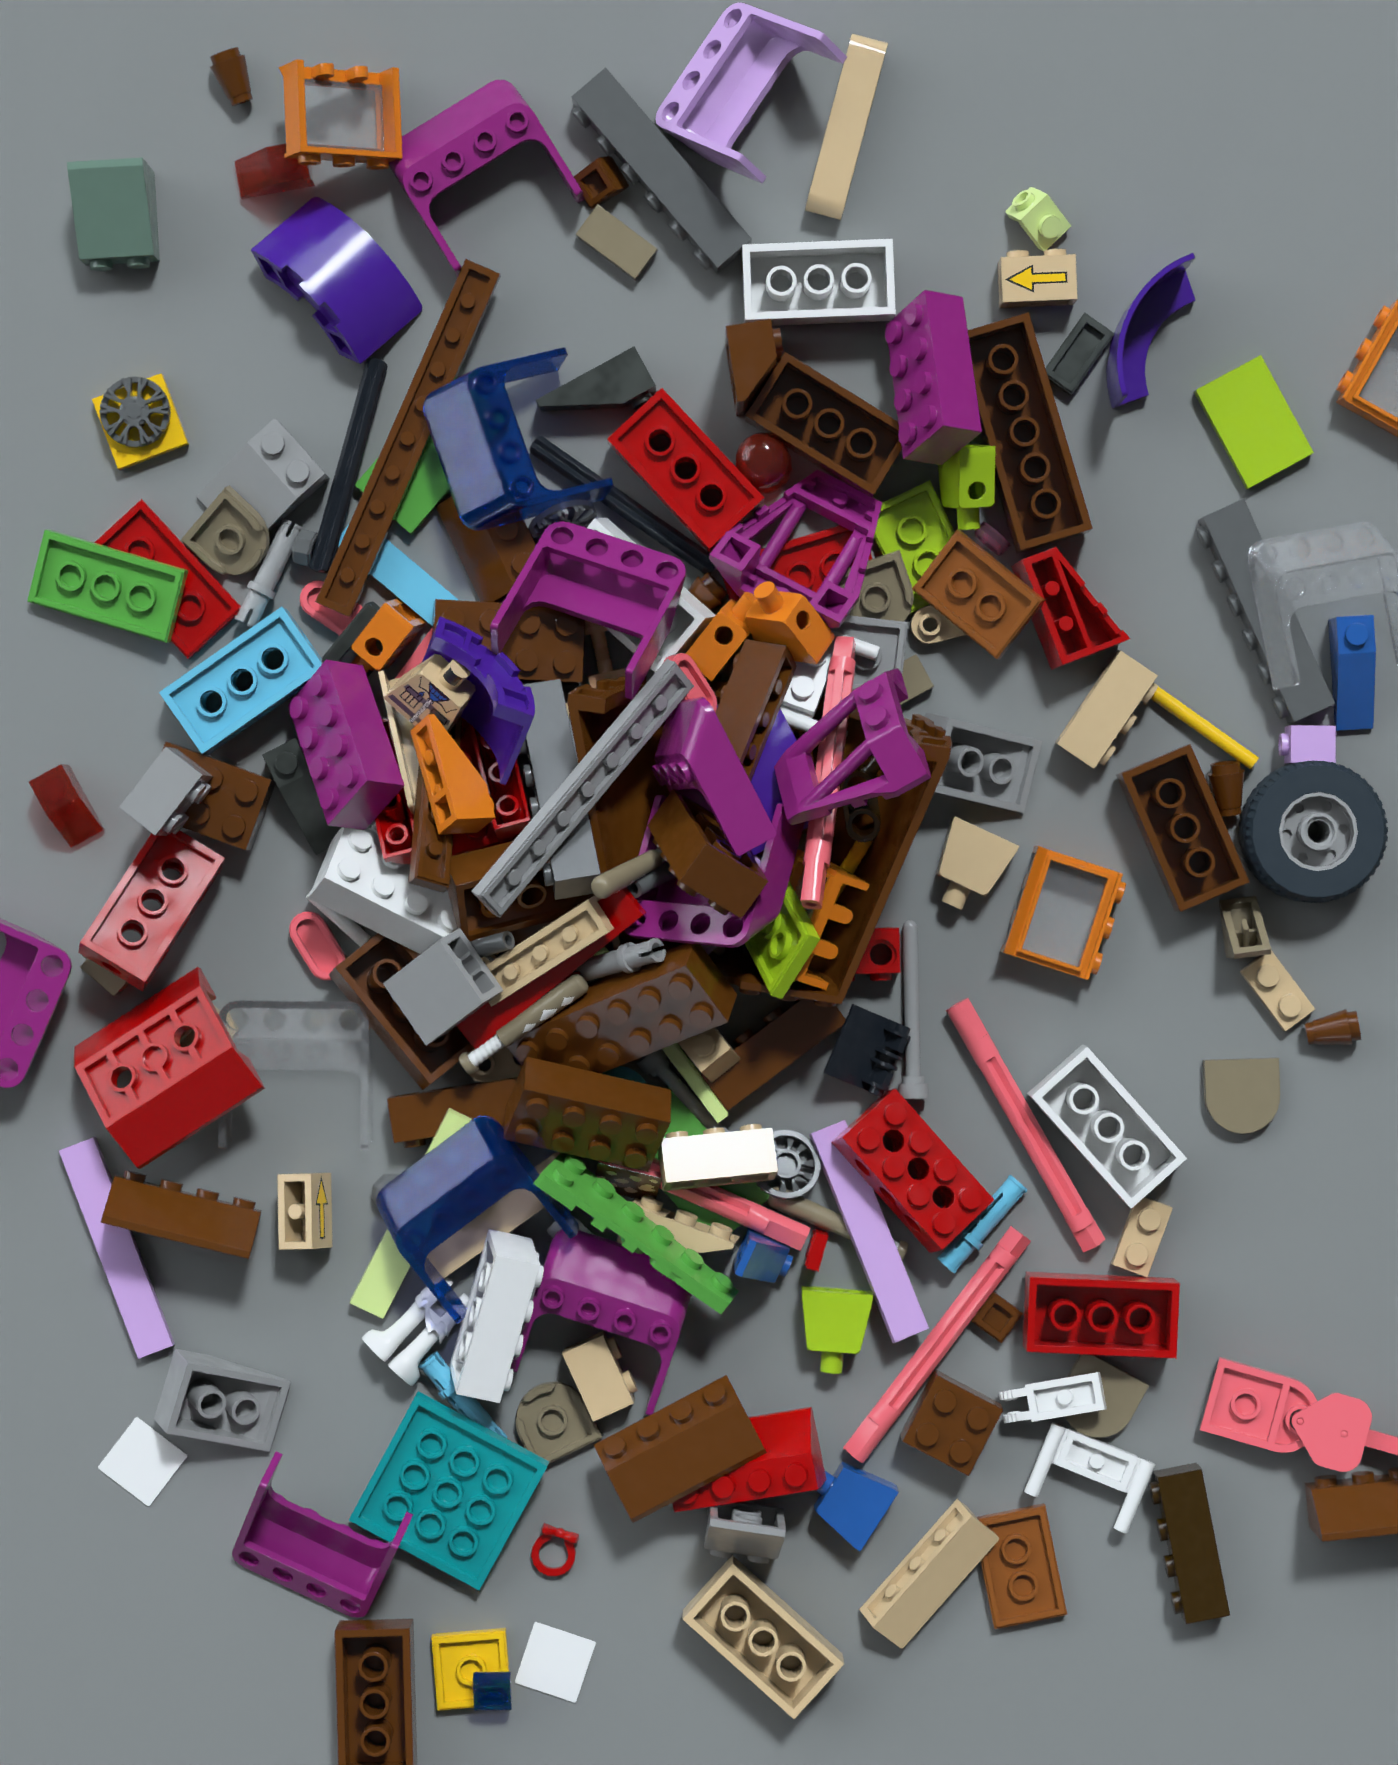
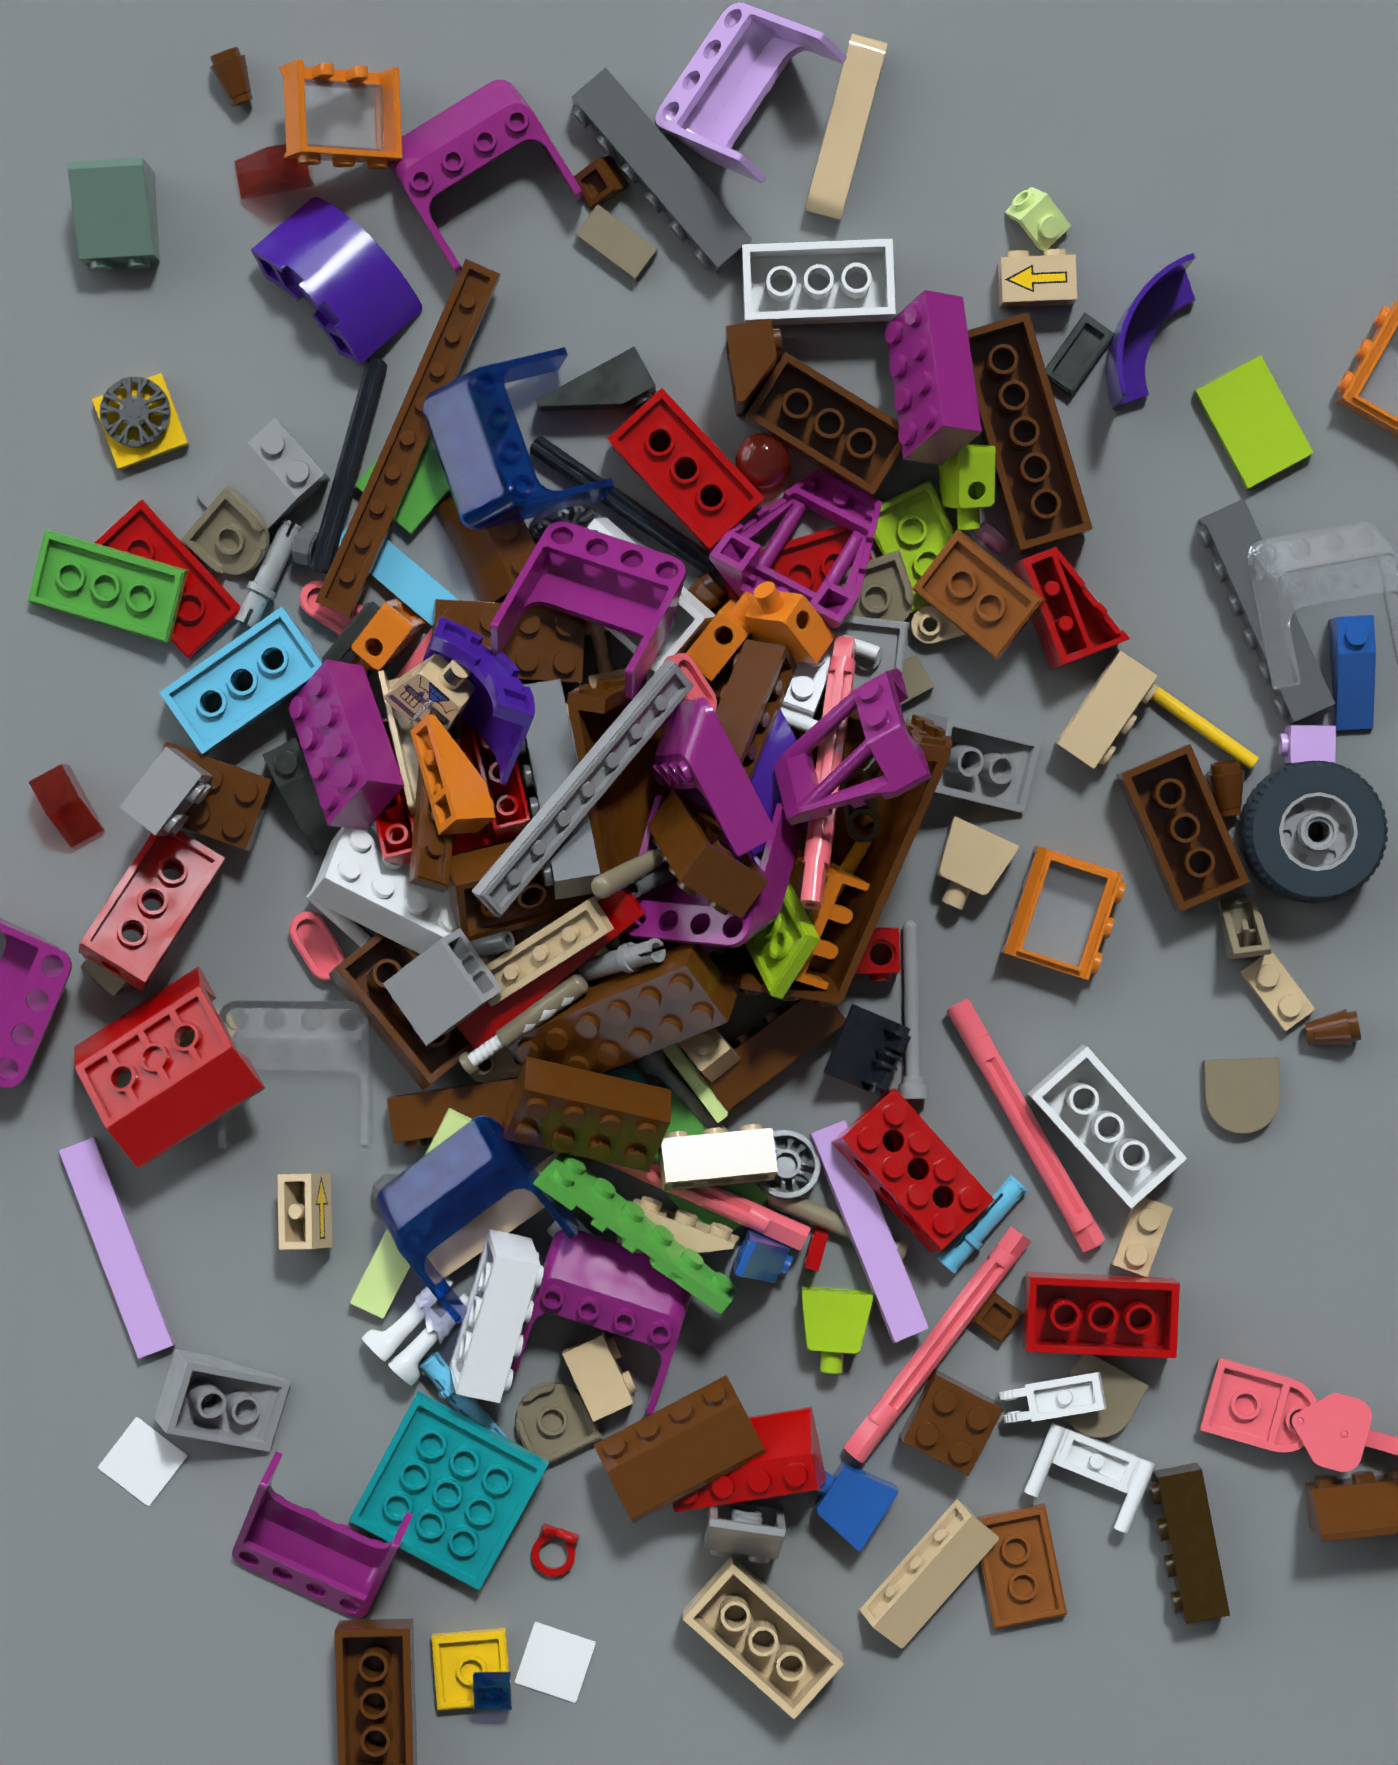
(181, 1215): reddish brown slope -> none
(629, 1182): reddish brown sticker -> none

